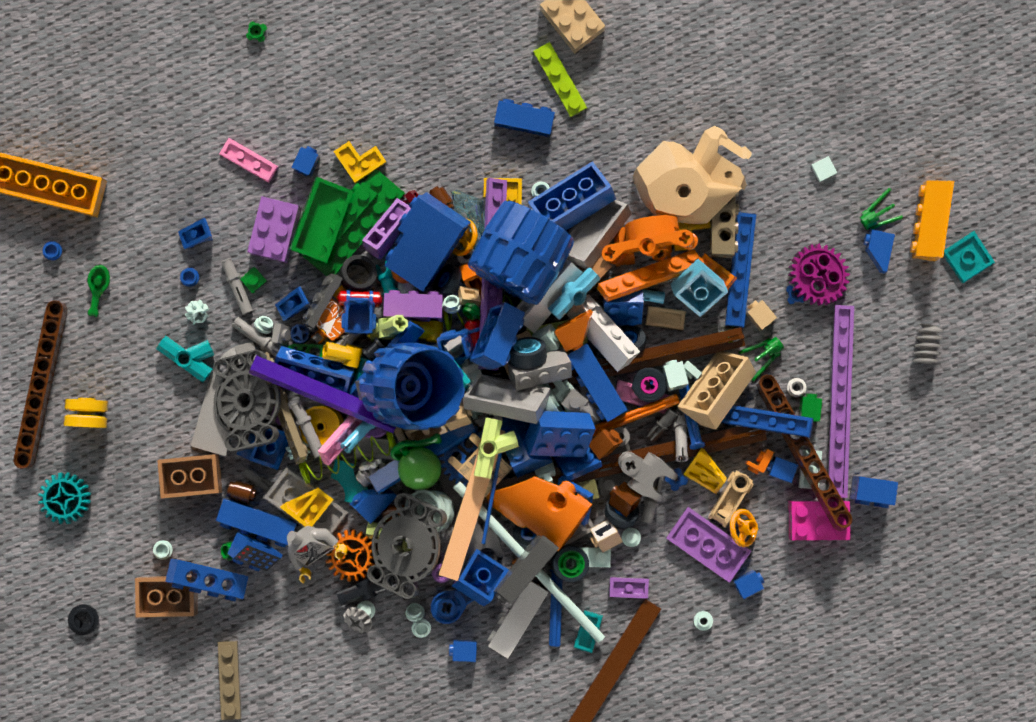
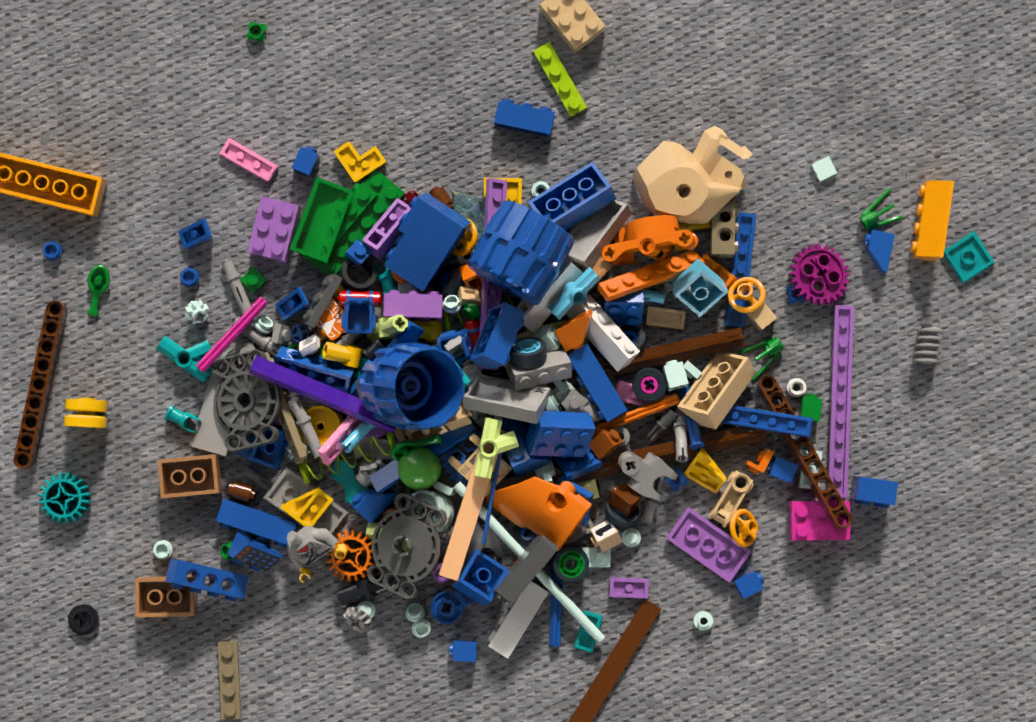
(180, 418): none -> teal piece
(231, 334): none -> dark pink axle
(309, 345): none -> white plate
(358, 253): none -> blue plate
(445, 489): none -> light aqua tile
(746, 286): none -> light orange piece

